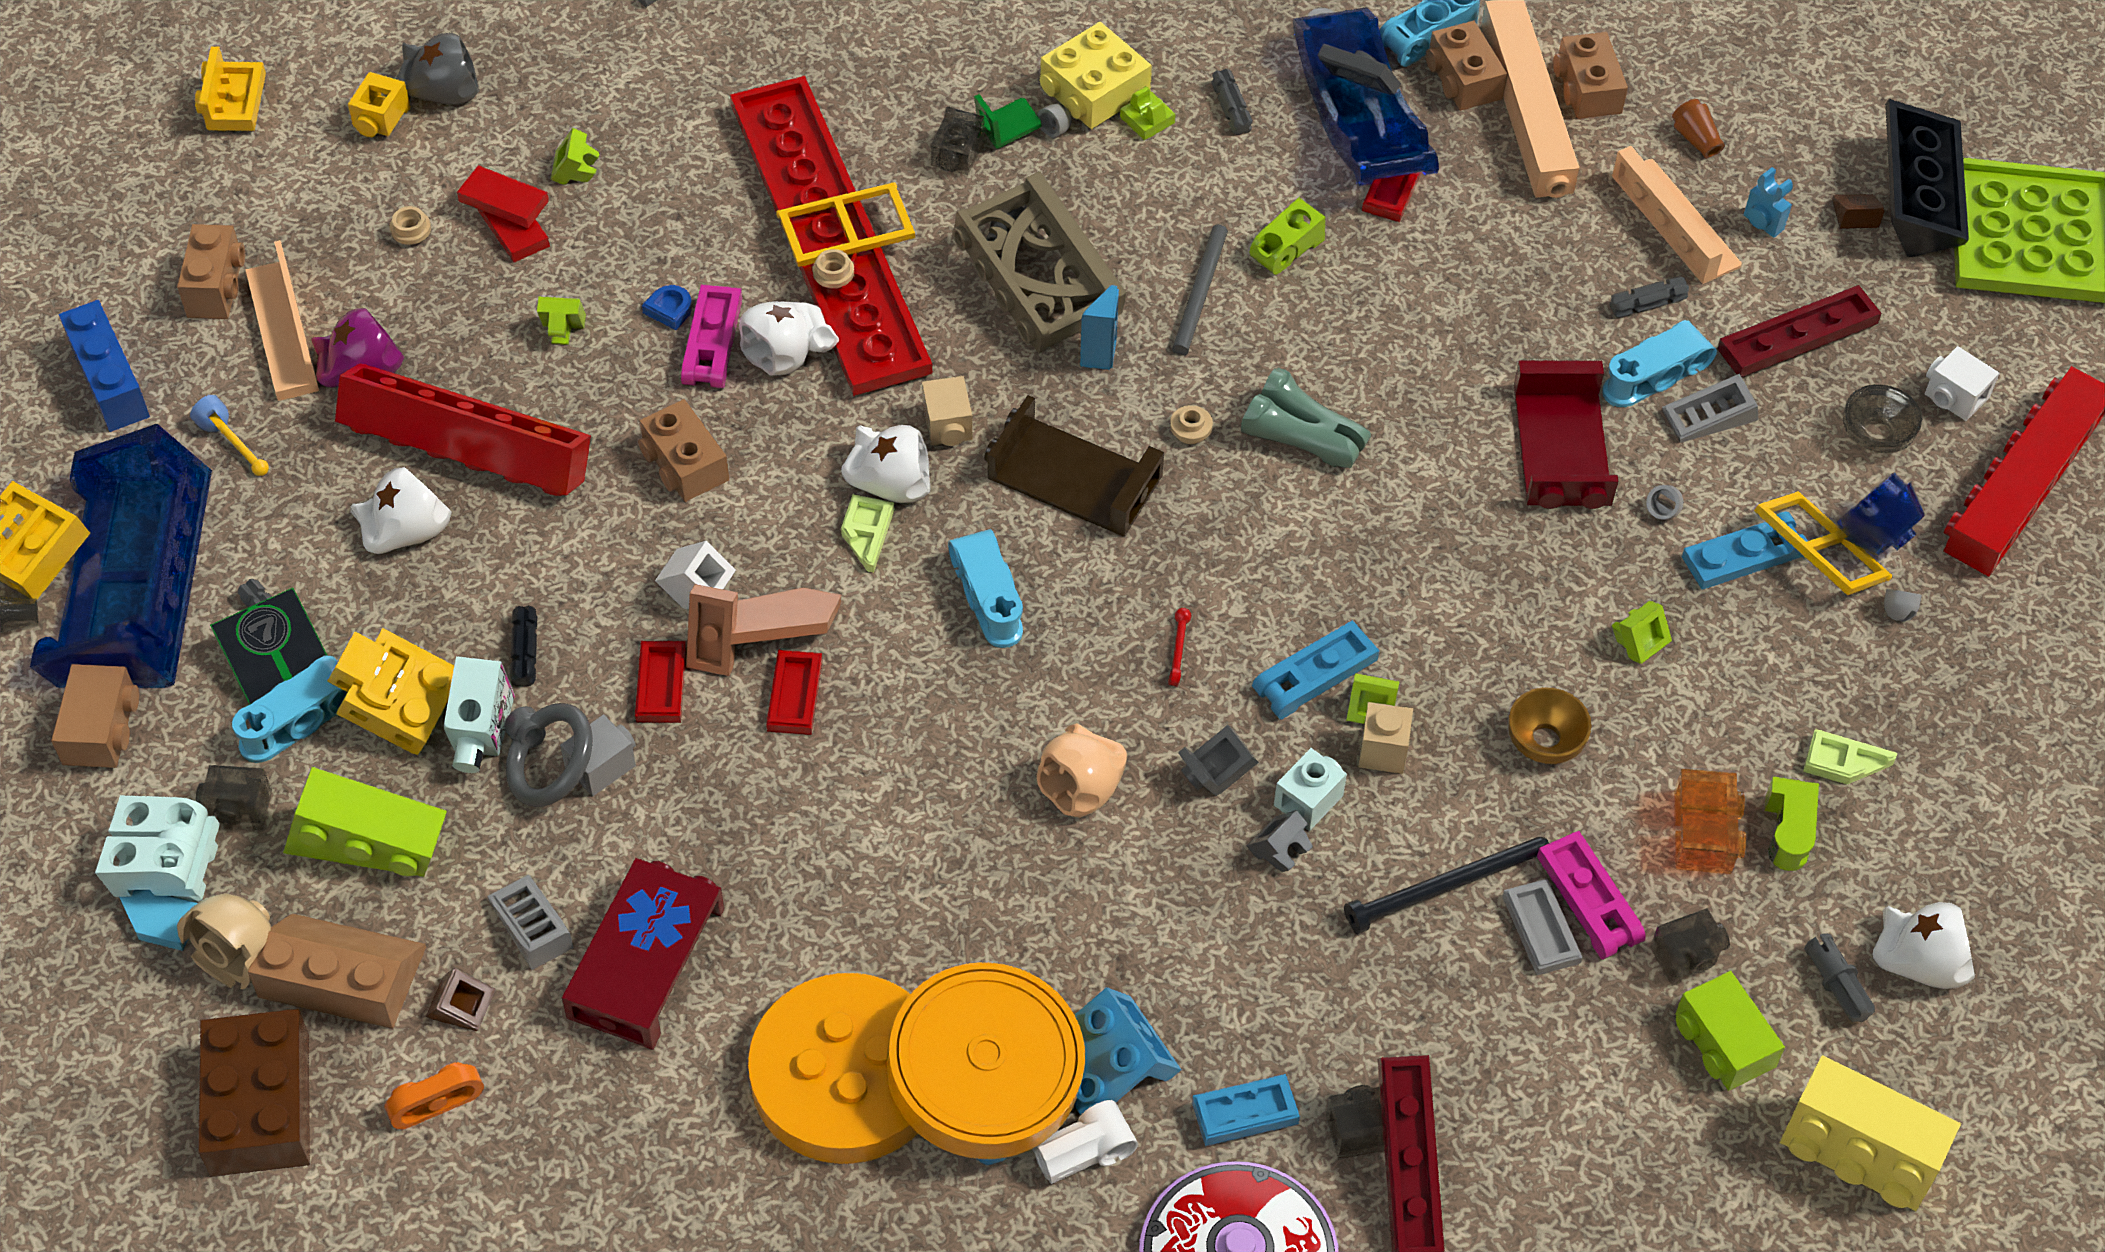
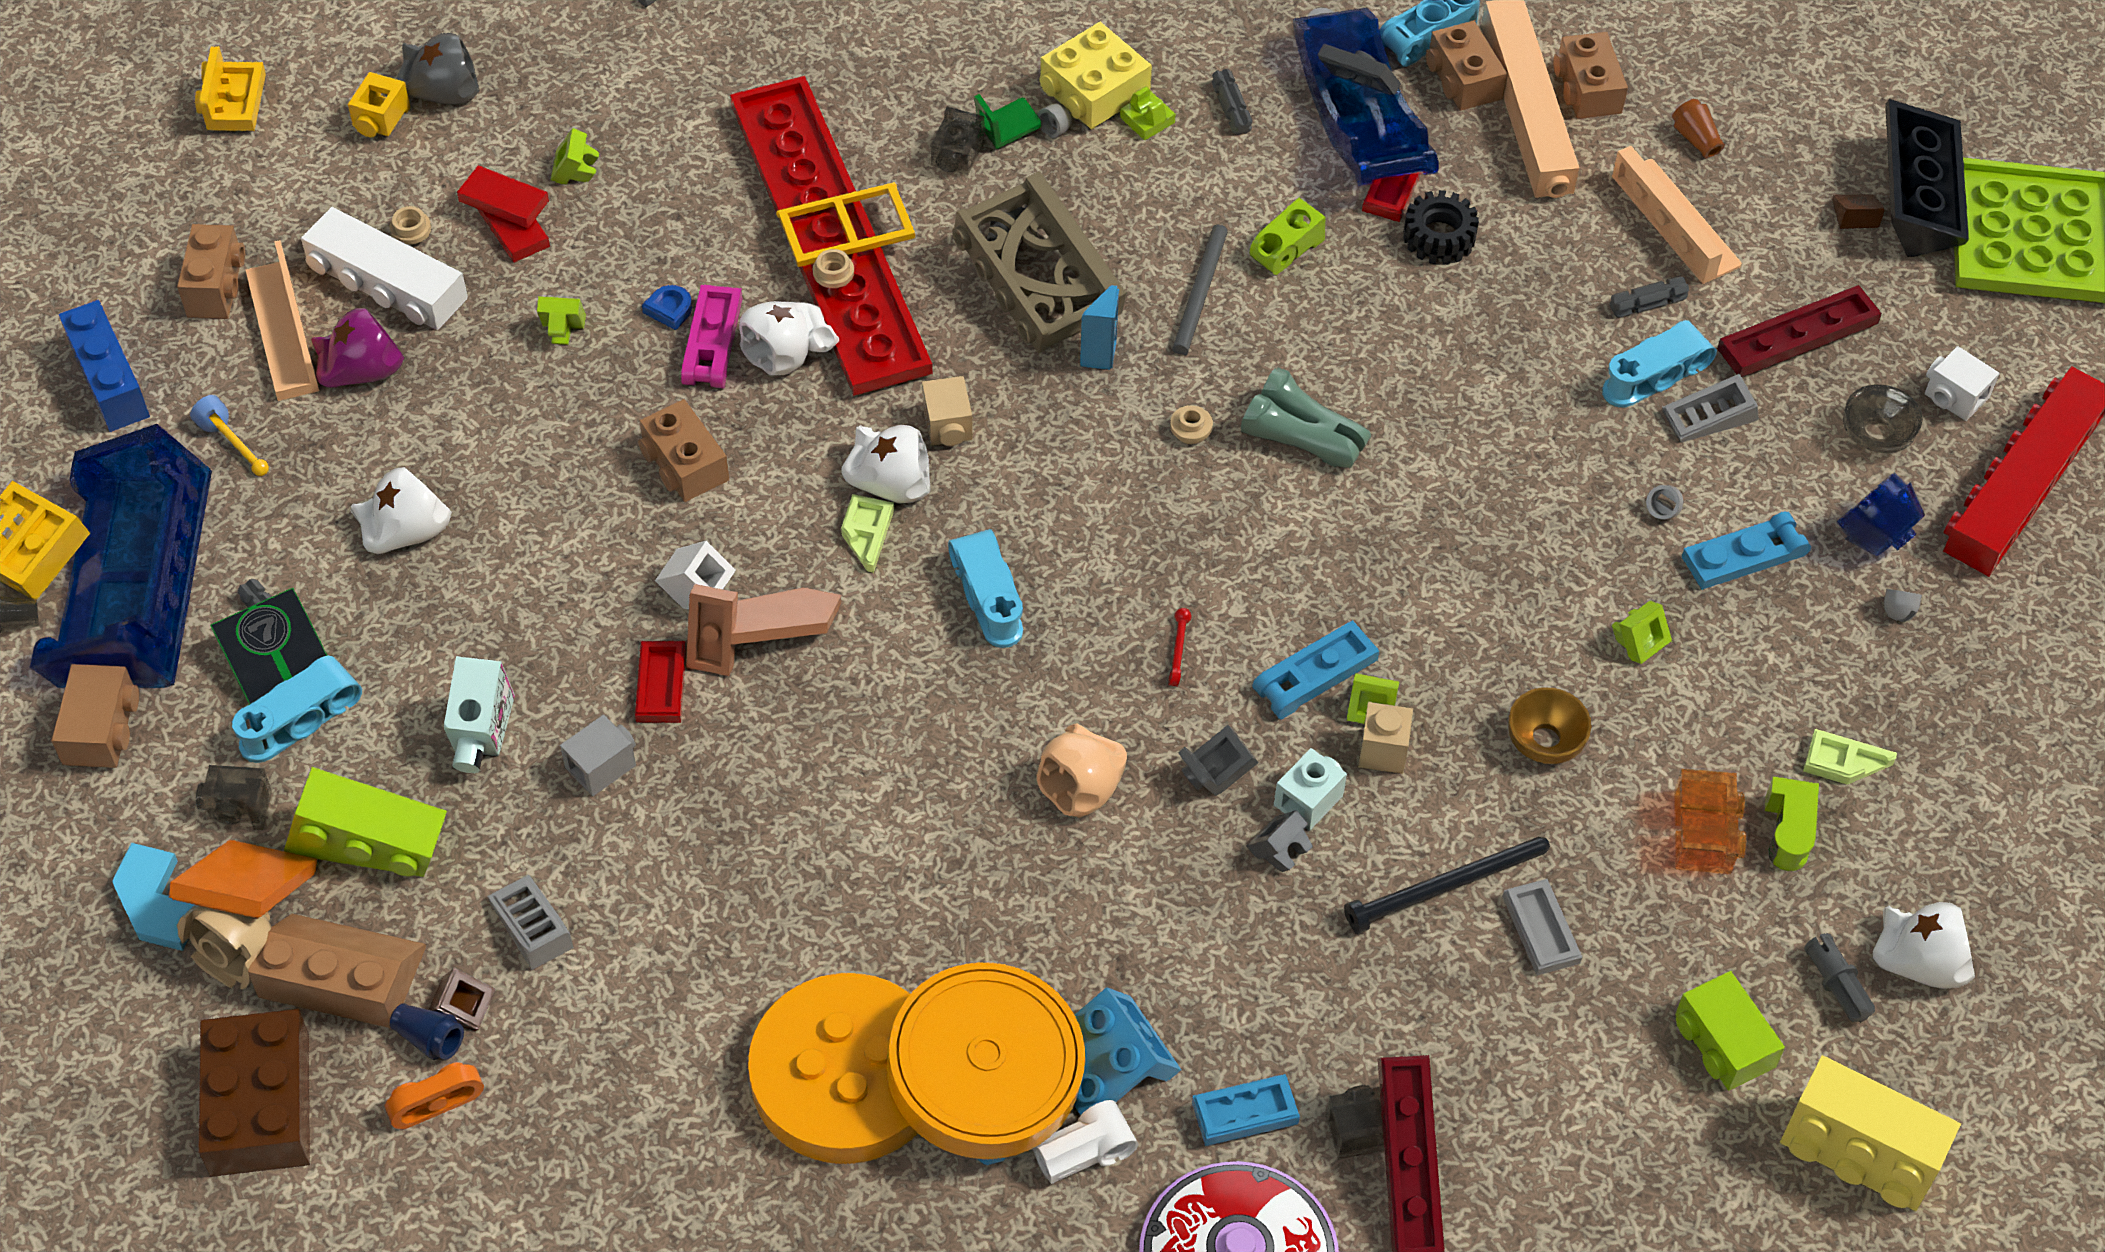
(162, 848): light aqua hips -> none
(242, 878): none -> orange tile
(384, 268): none -> white brick
(392, 688): yellow piece -> none
(429, 1031): none -> dark blue cone
(462, 429): red brick -> none
(523, 646): black axle -> none
(527, 731): dark grey piece -> none
(640, 951): dark red panel -> none
(794, 692): red tile -> none
(1072, 471): dark brown panel -> none
(1442, 210): none -> black tyre
(1562, 434): dark red panel -> none
(1591, 894): dark pink plate -> none
(1689, 944): clear smoke brick -> none
(1766, 204): dark azure plate -> none
(1810, 548): yellow window -> none

